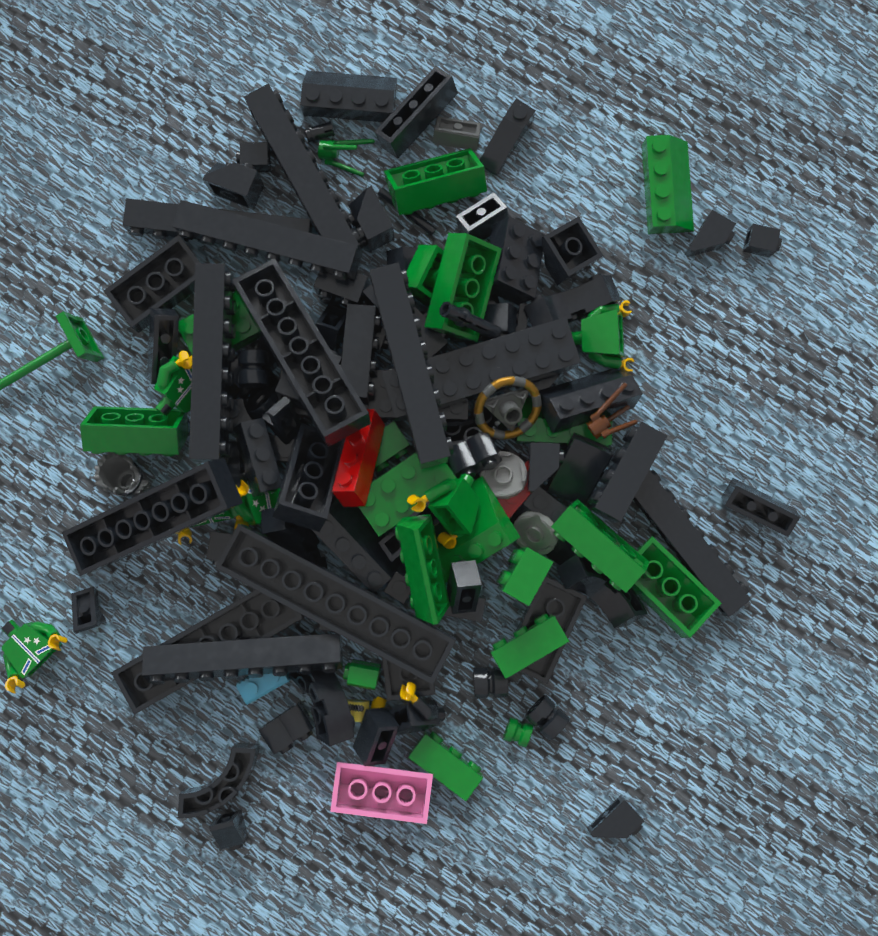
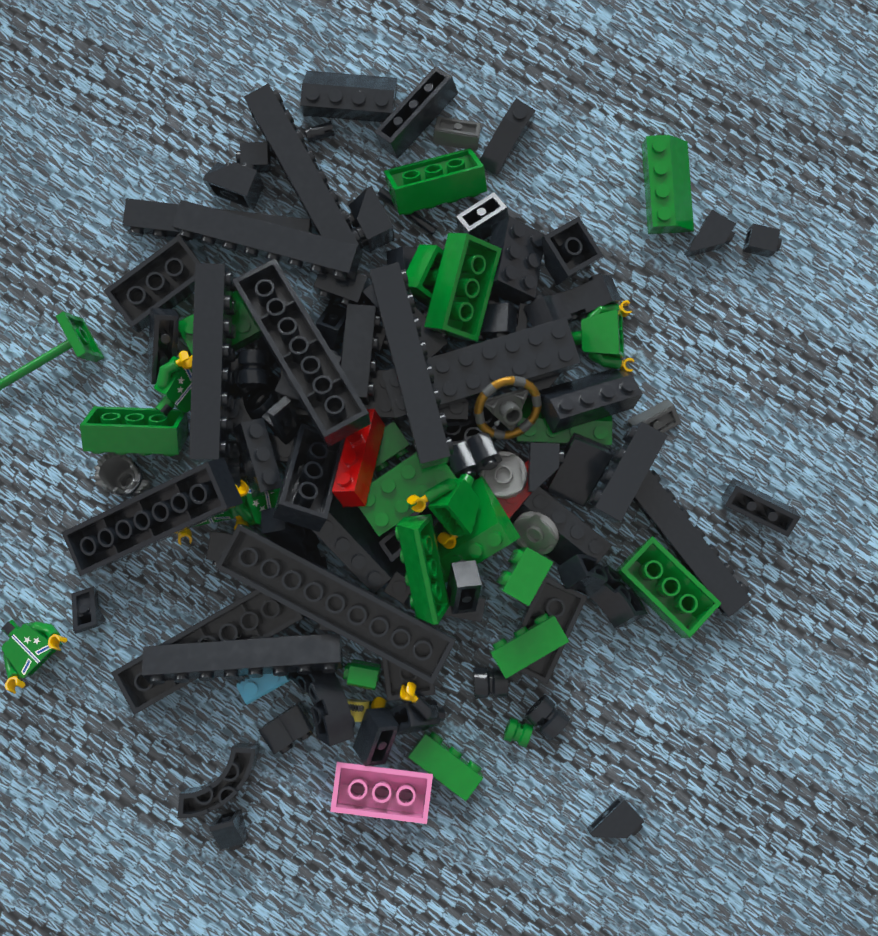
(330, 149): green plant -> none
(463, 317): black pin -> none
(599, 424): reddish brown plant -> none
(600, 545): green slope -> none
(661, 417): none -> dark grey slope

